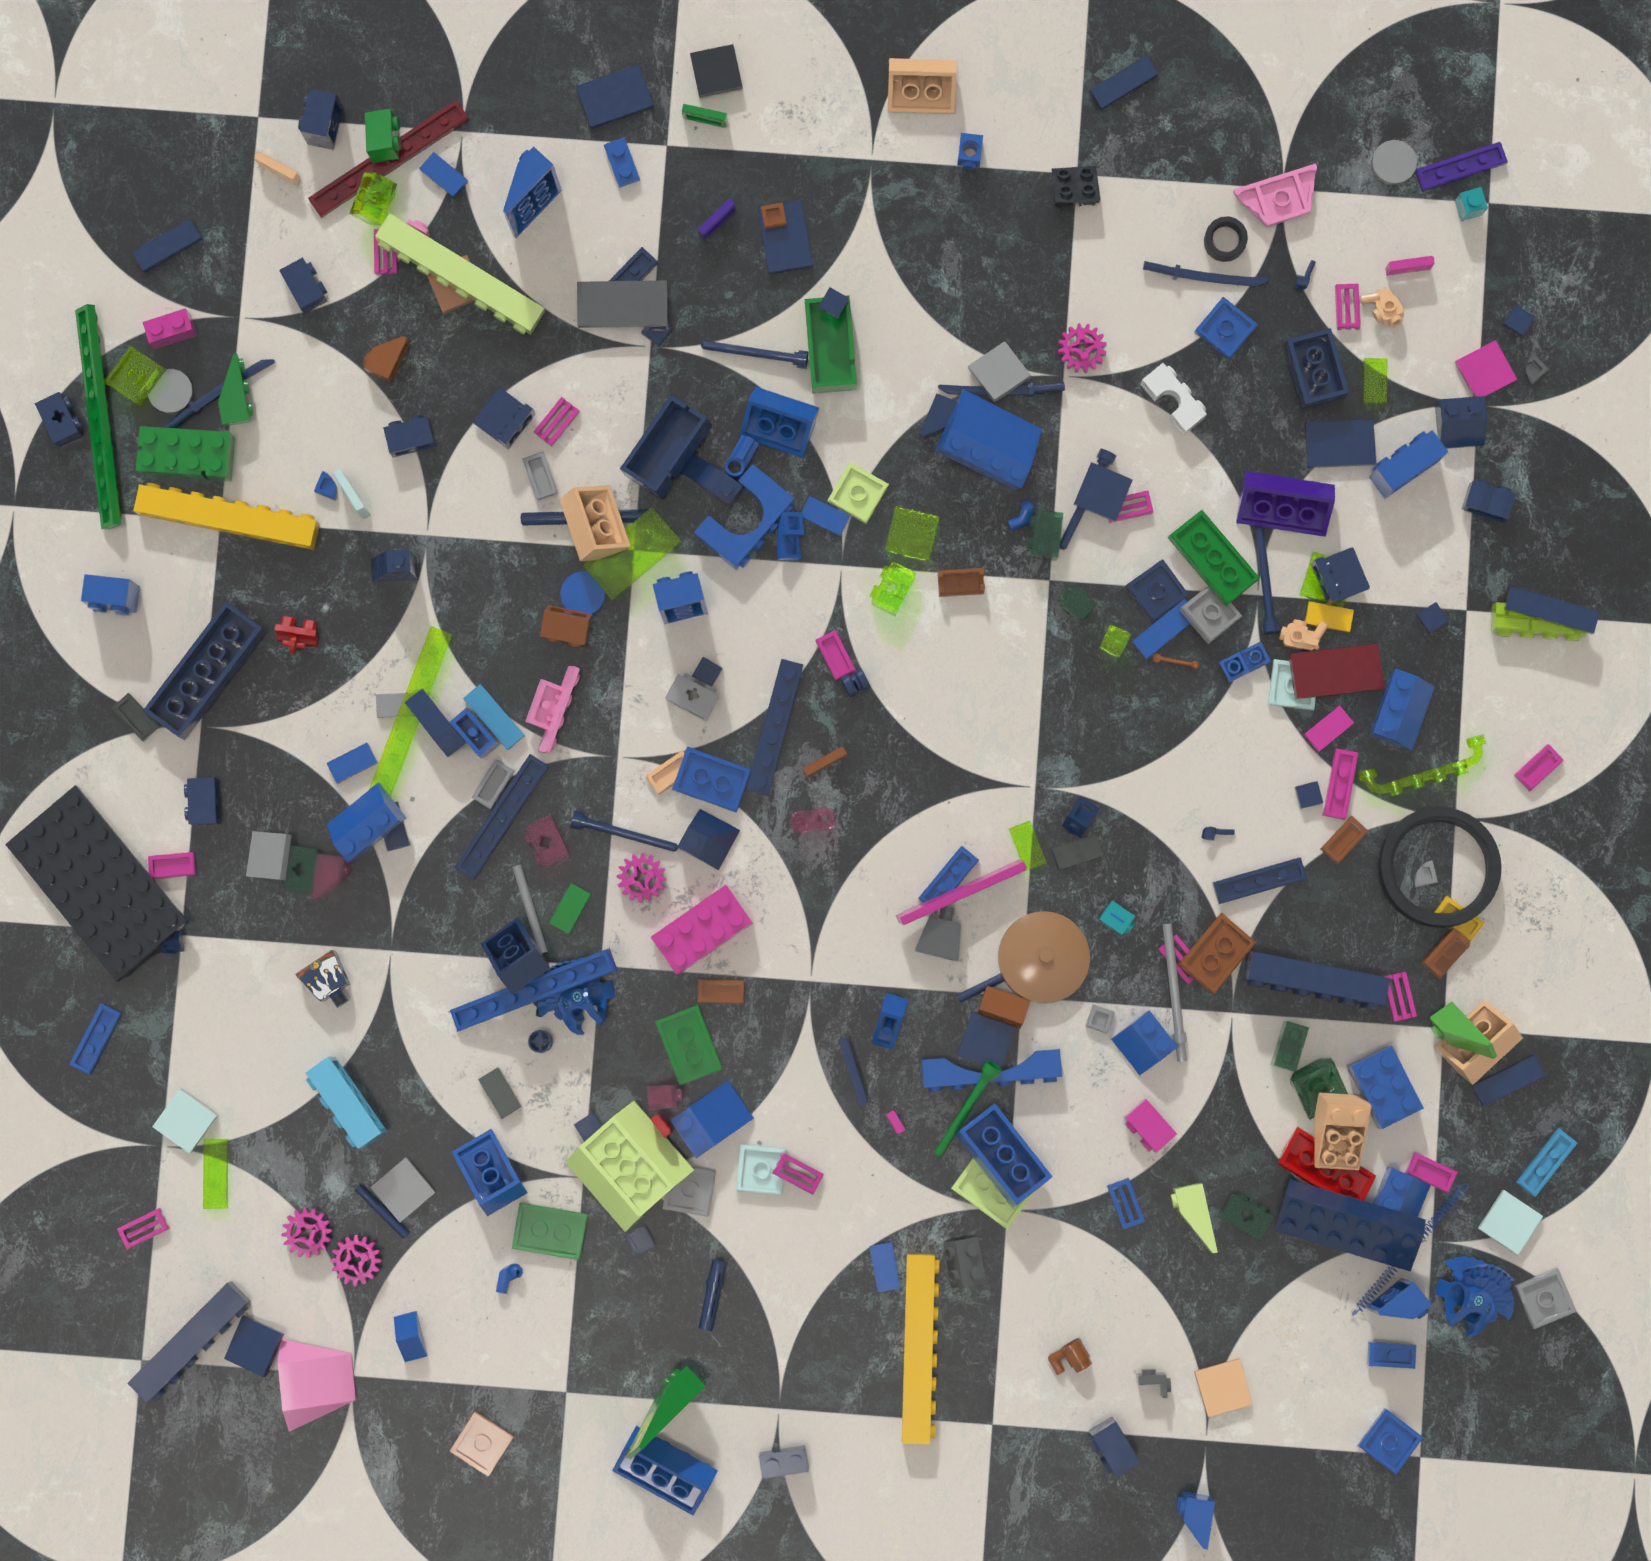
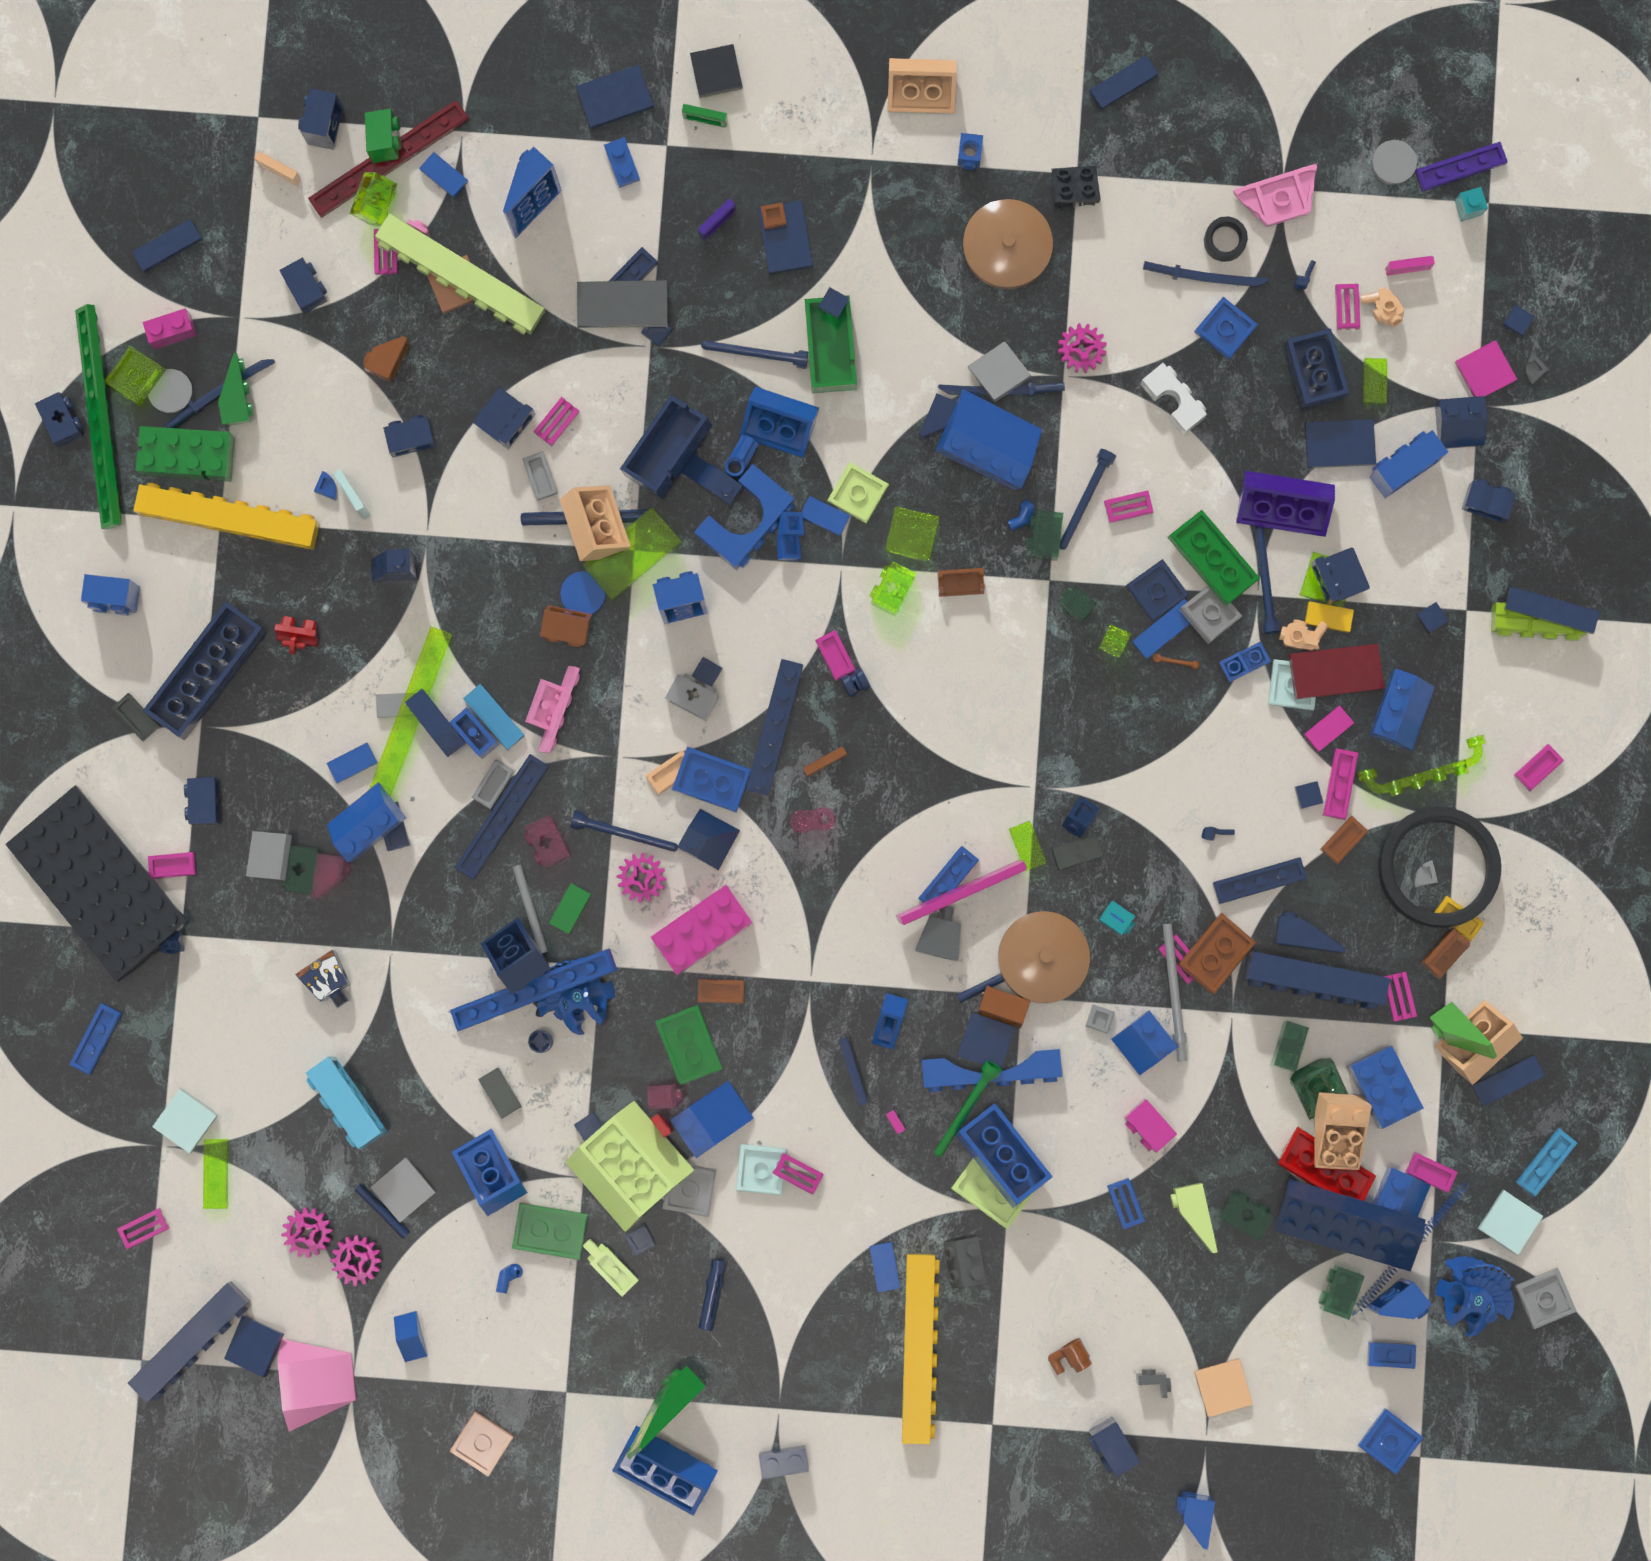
(610, 1267): none -> yellowish green hinge
(1007, 244): none -> medium nougat dish
(1103, 492): dark blue tile -> none
(1301, 934): none -> dark blue slope
(1341, 1292): none -> clear green brick

